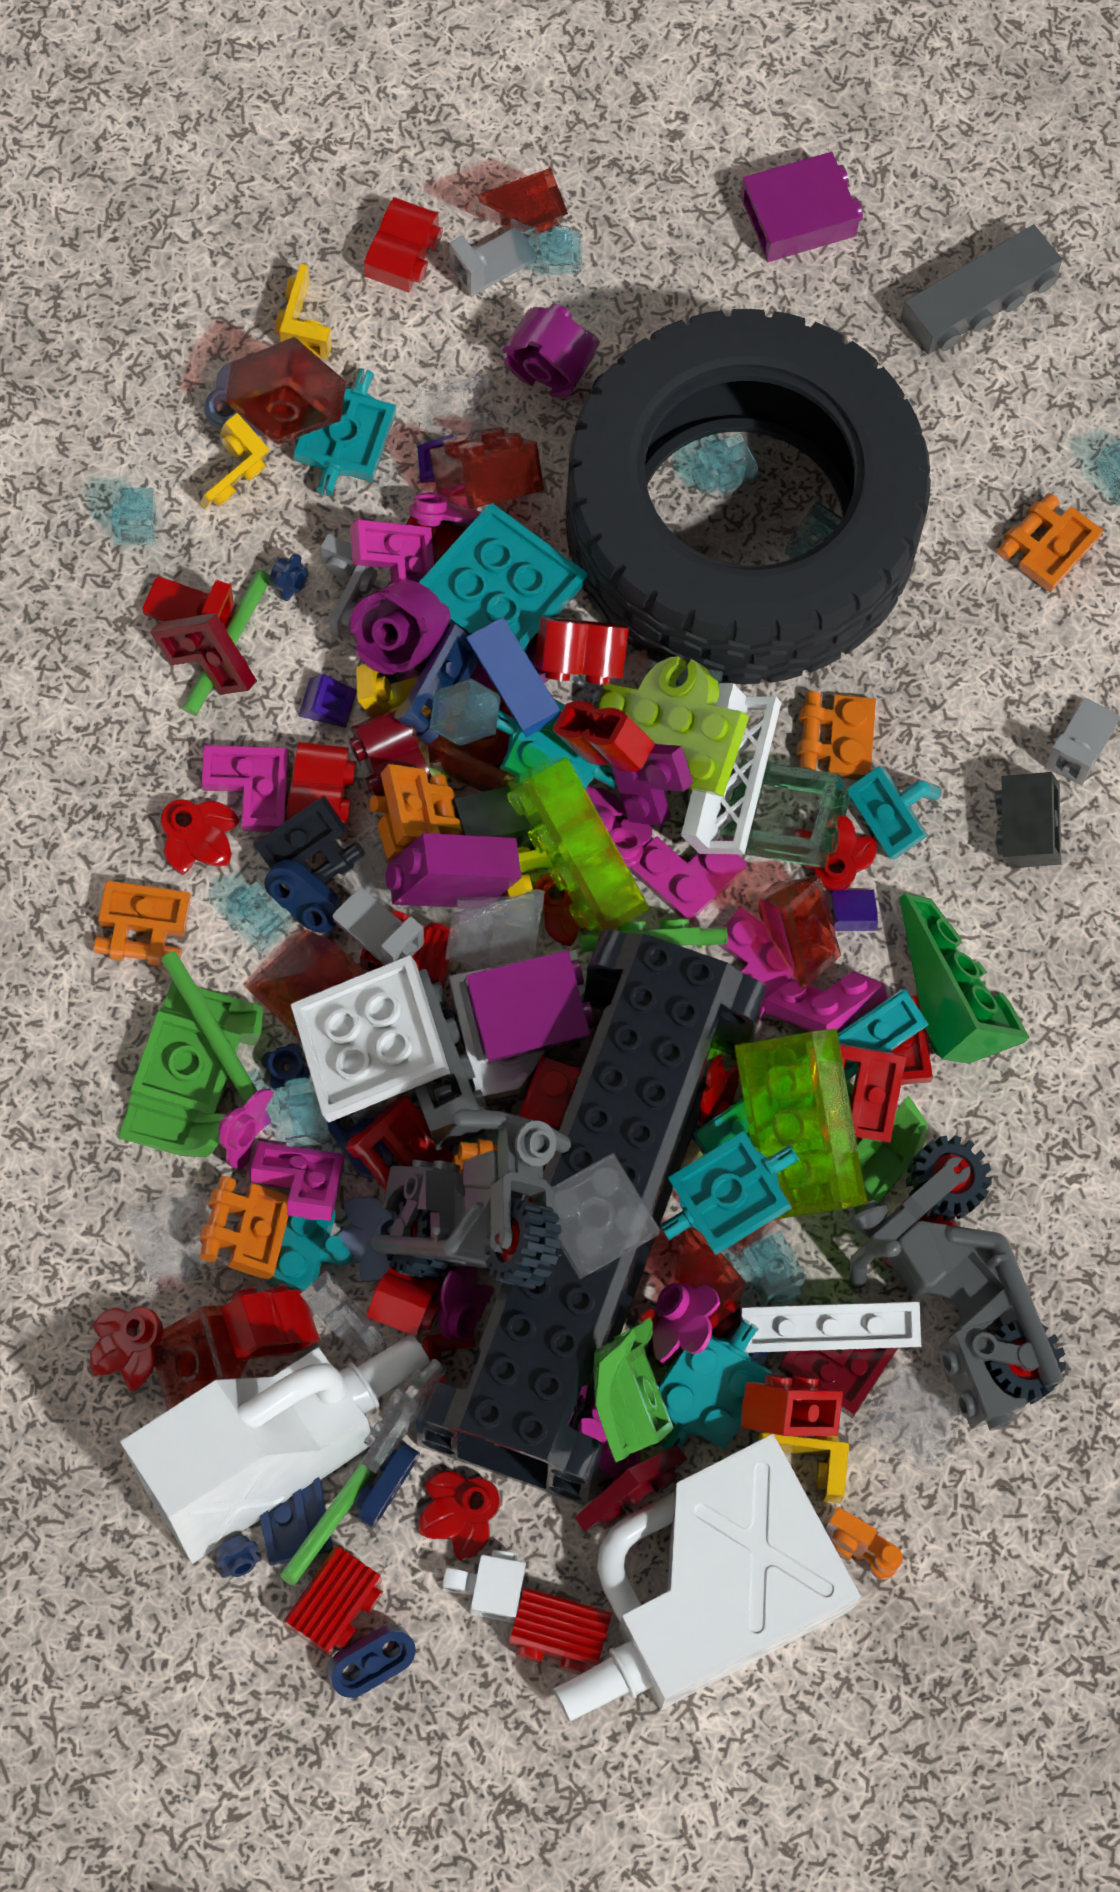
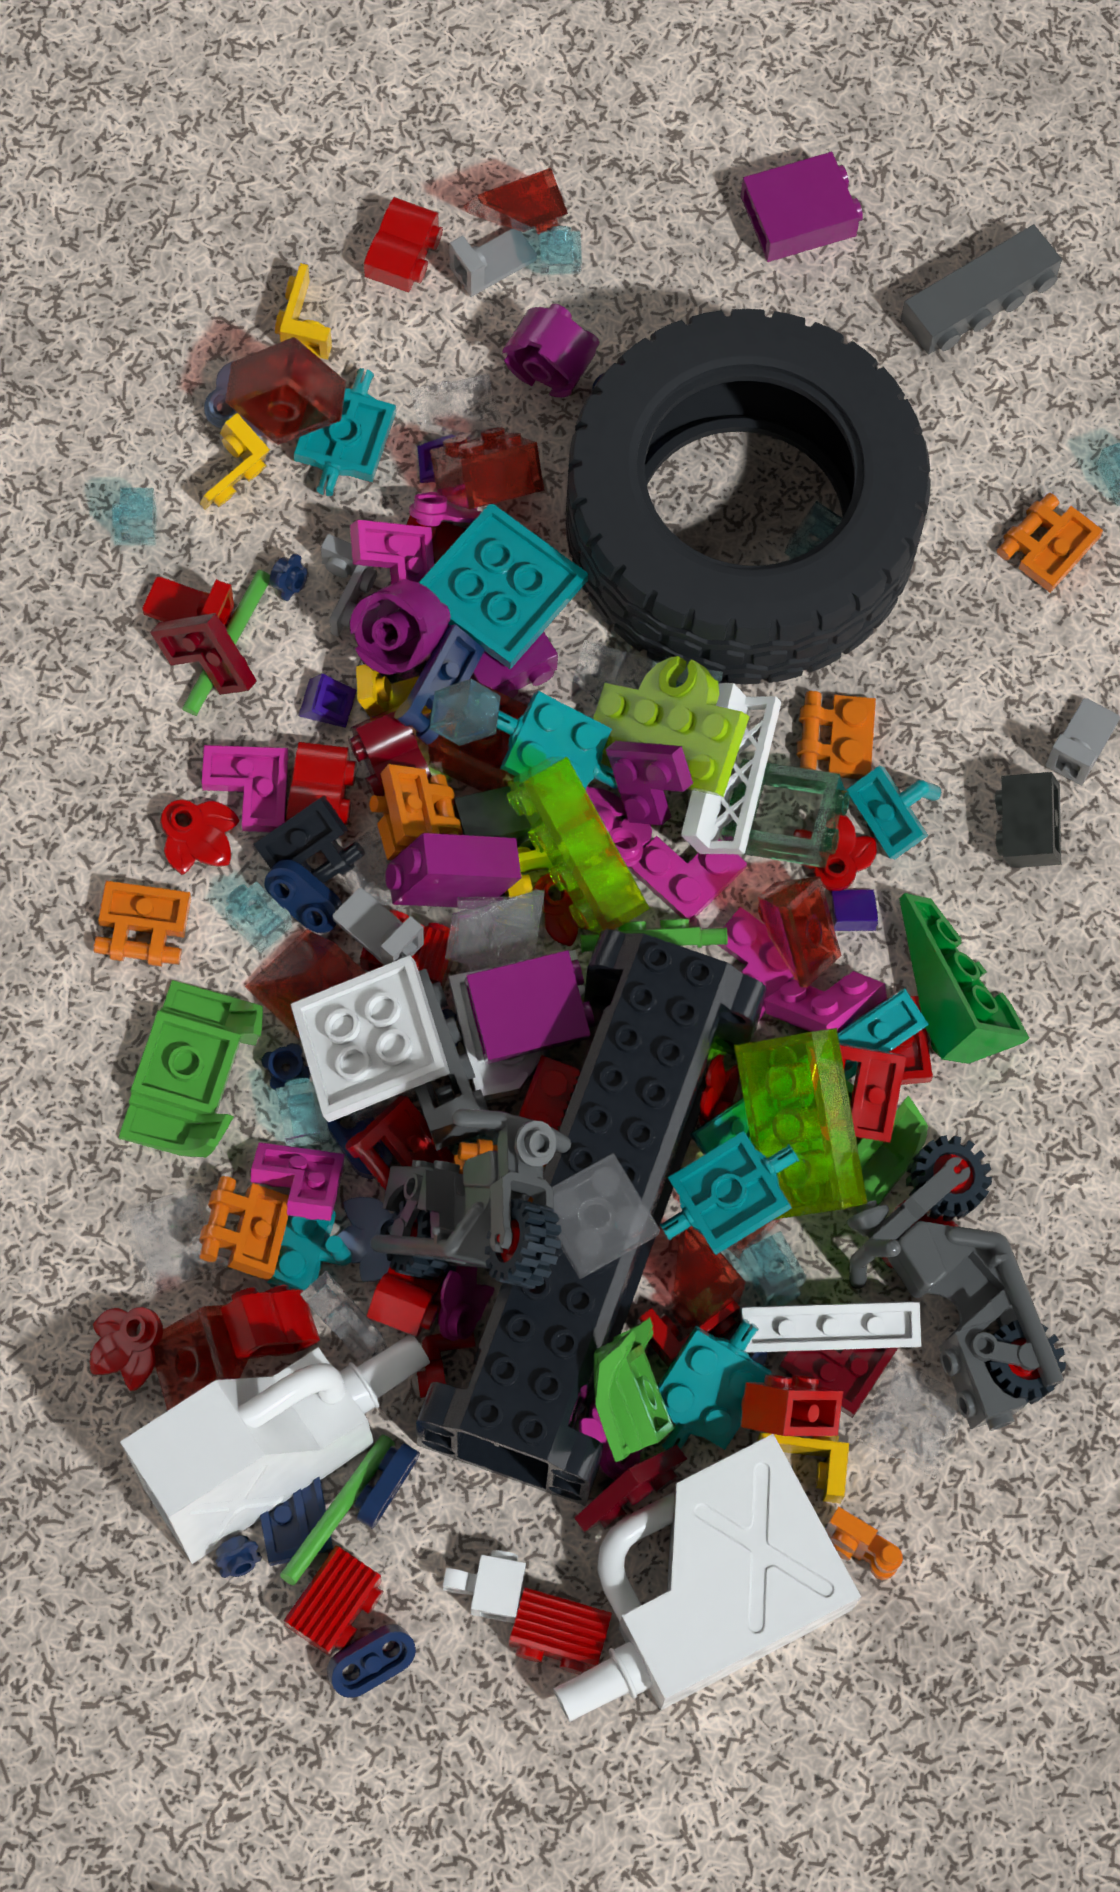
(209, 1025): bright green bar -> none
(242, 1125): dark pink plate -> none
(400, 1414): clear plate -> none
(453, 1515): red plate -> none
(514, 677): blue tile -> none
(581, 648): red brick -> none
(603, 736): red brick -> none
(684, 1319): dark pink plate -> none
(724, 466): clear light blue brick -> none

